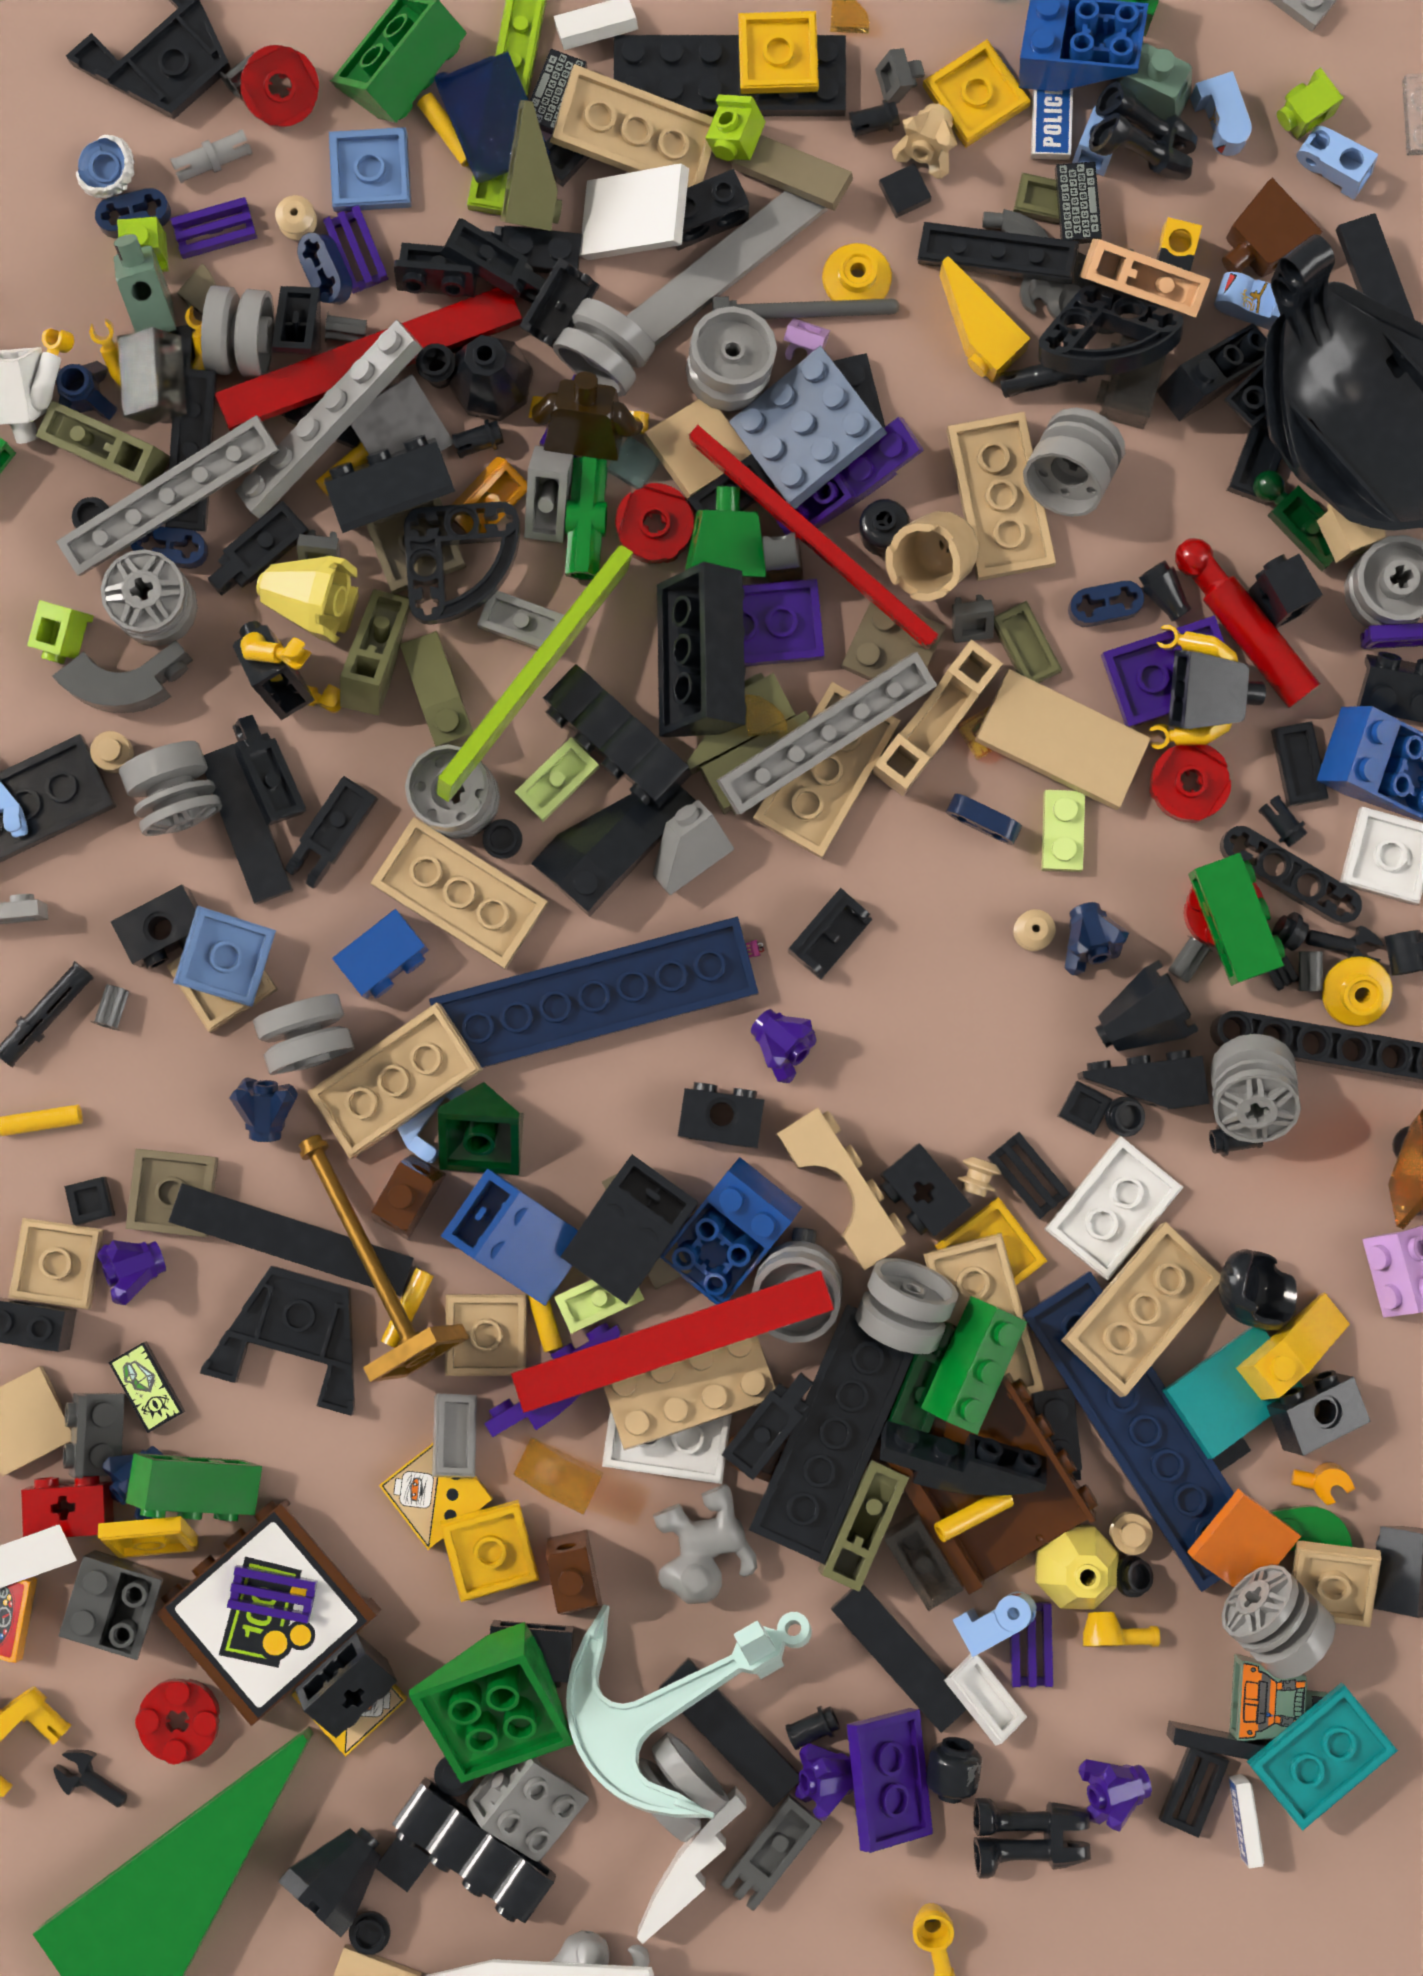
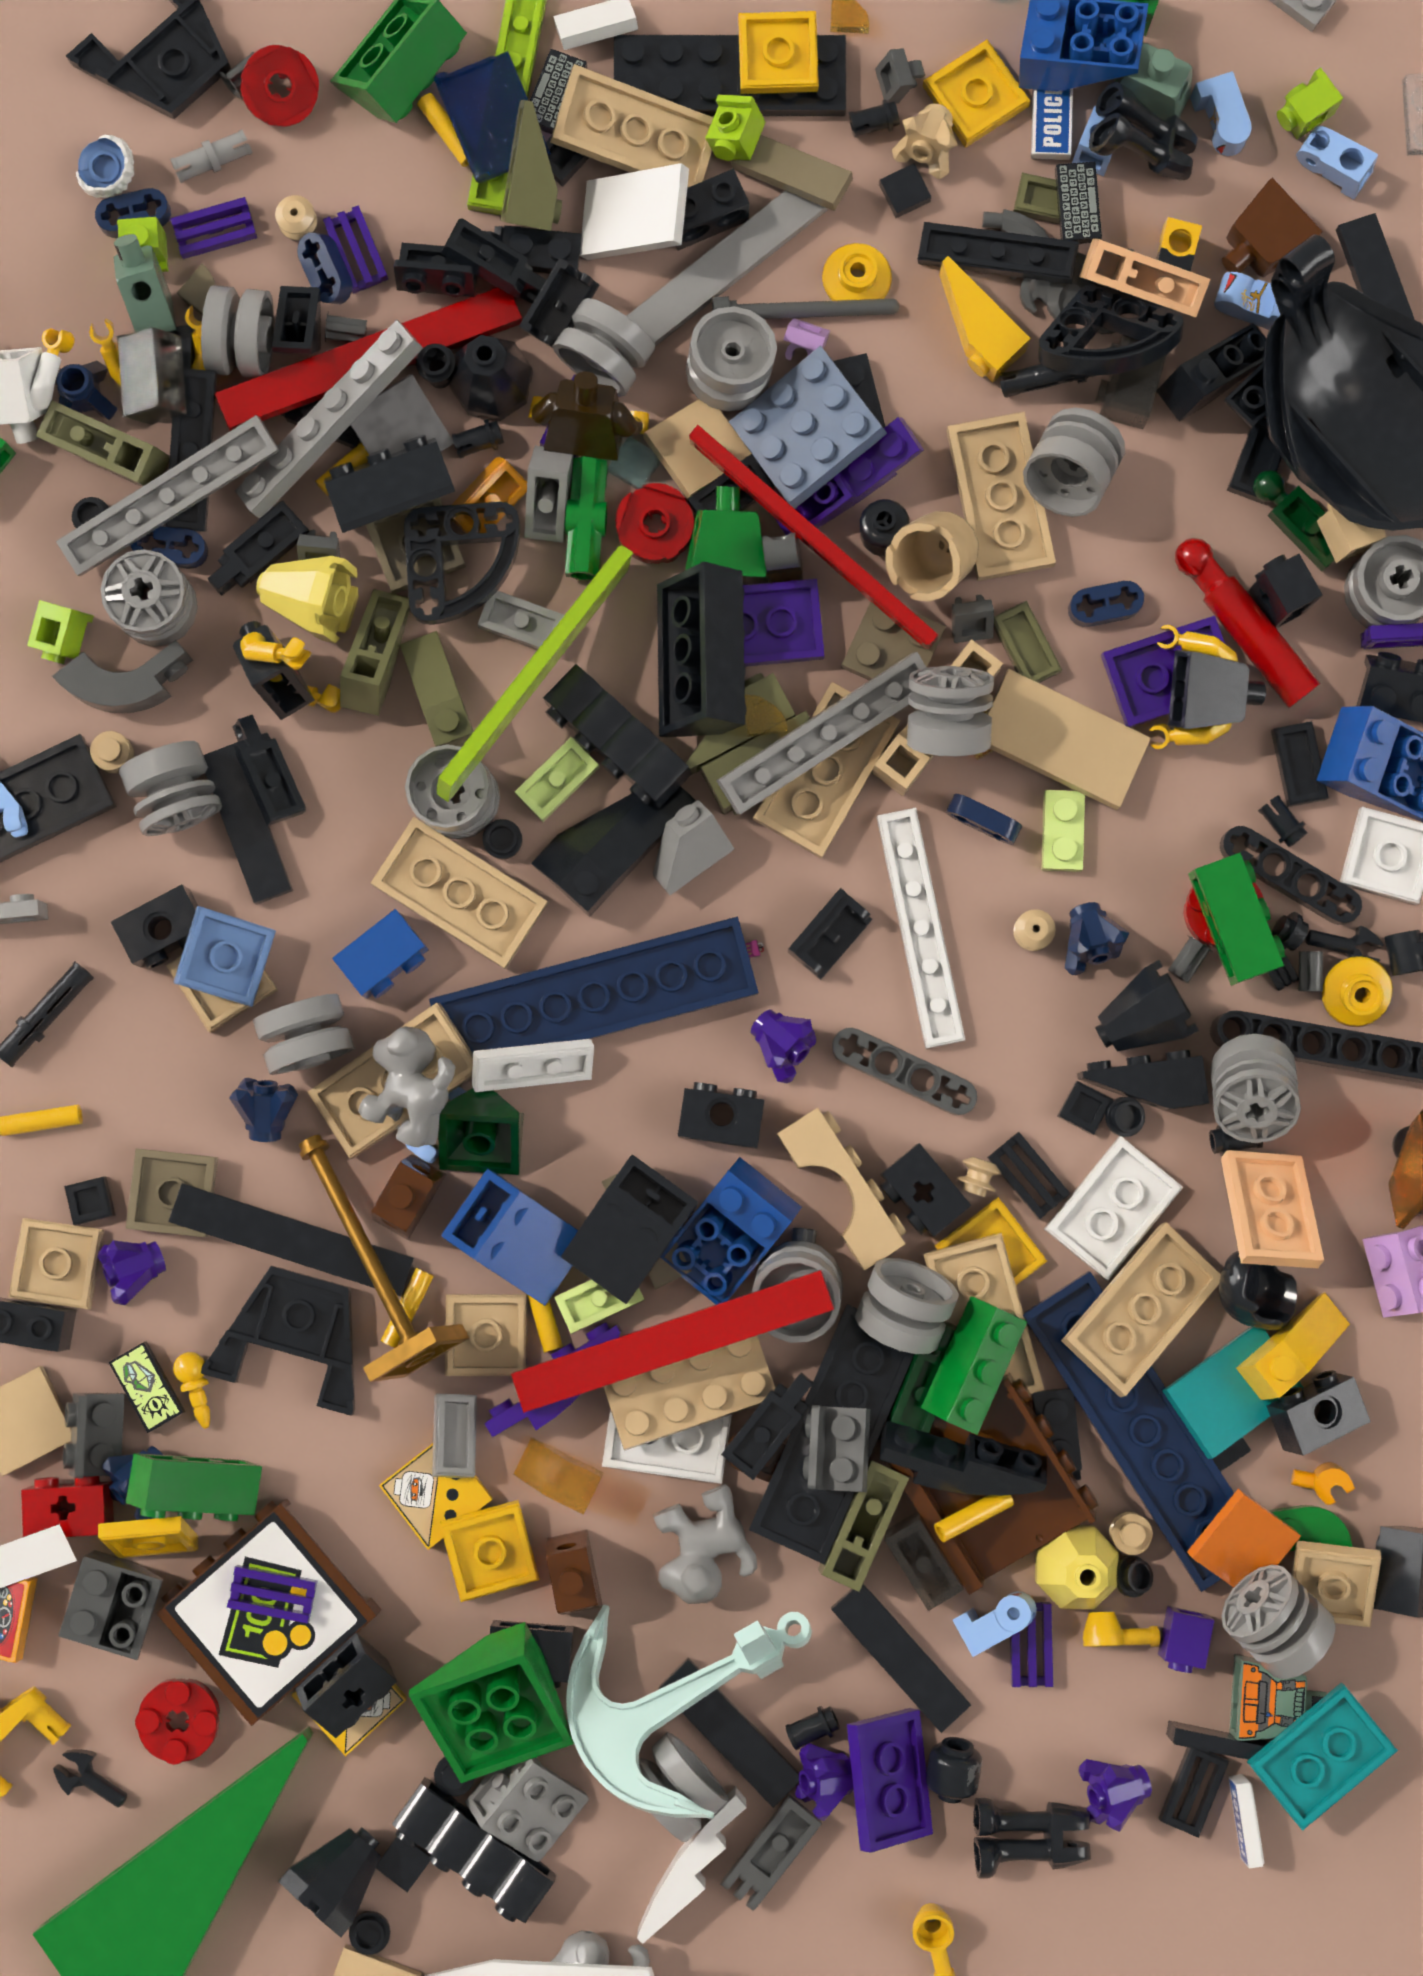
(111, 1007): dark grey piece -> none
(188, 1371): none -> yellow bar
(332, 829): black hinge -> none
(370, 169): medium blue tile -> none
(405, 1057): none -> light grey animal
(532, 1065): none -> white tile
(837, 1448): none -> dark grey bracket
(902, 1075): none -> dark grey beam
(920, 928): none -> white tile
(950, 711): none -> light grey wheel
(985, 1699): white tile -> none
(1165, 590): black cone -> none
(1185, 1639): none -> dark purple brick
(1212, 777): red plate -> none
(1272, 1209): none -> light nougat plate

